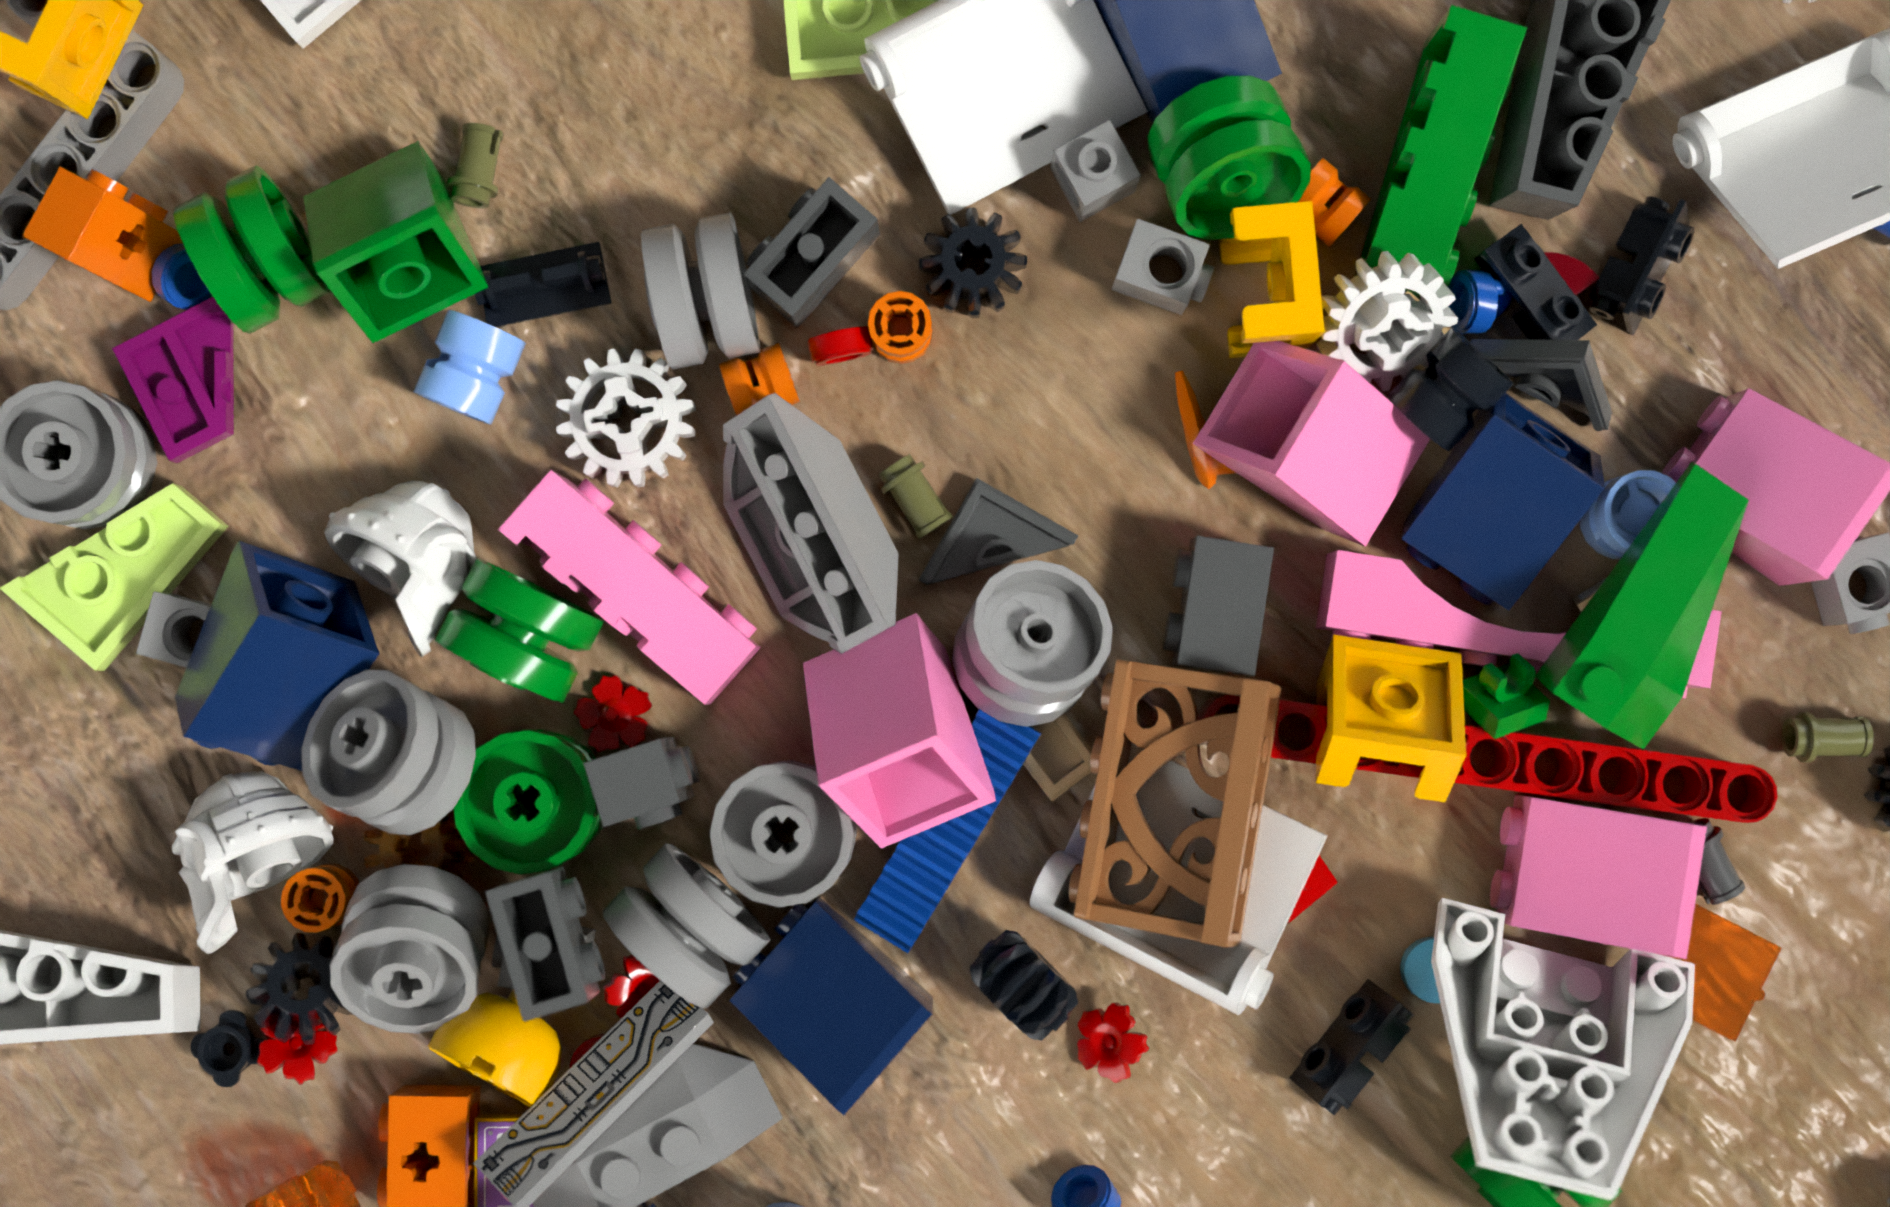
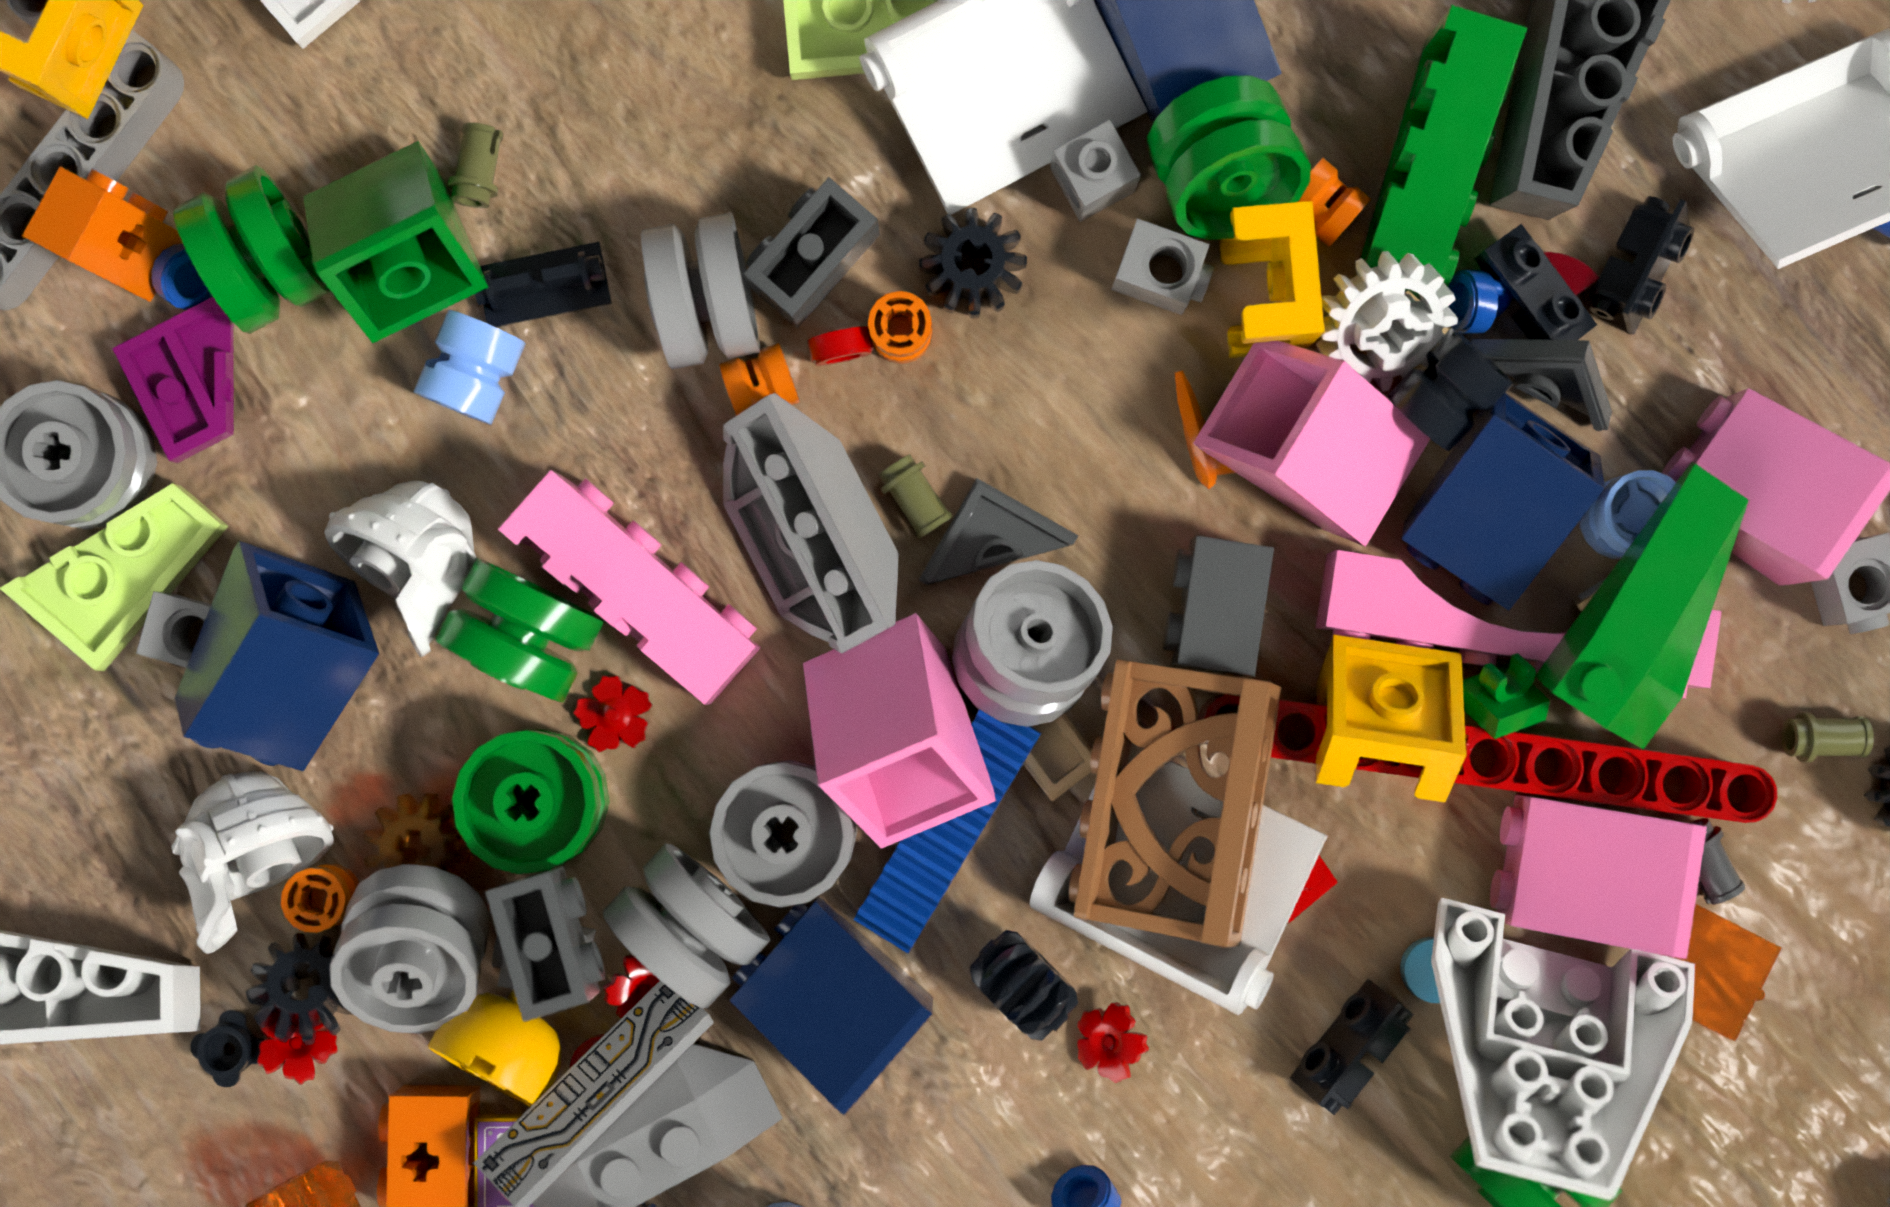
(388, 753): light grey wheel -> none
(620, 391): white gear -> none
(643, 782): dark grey brick -> none

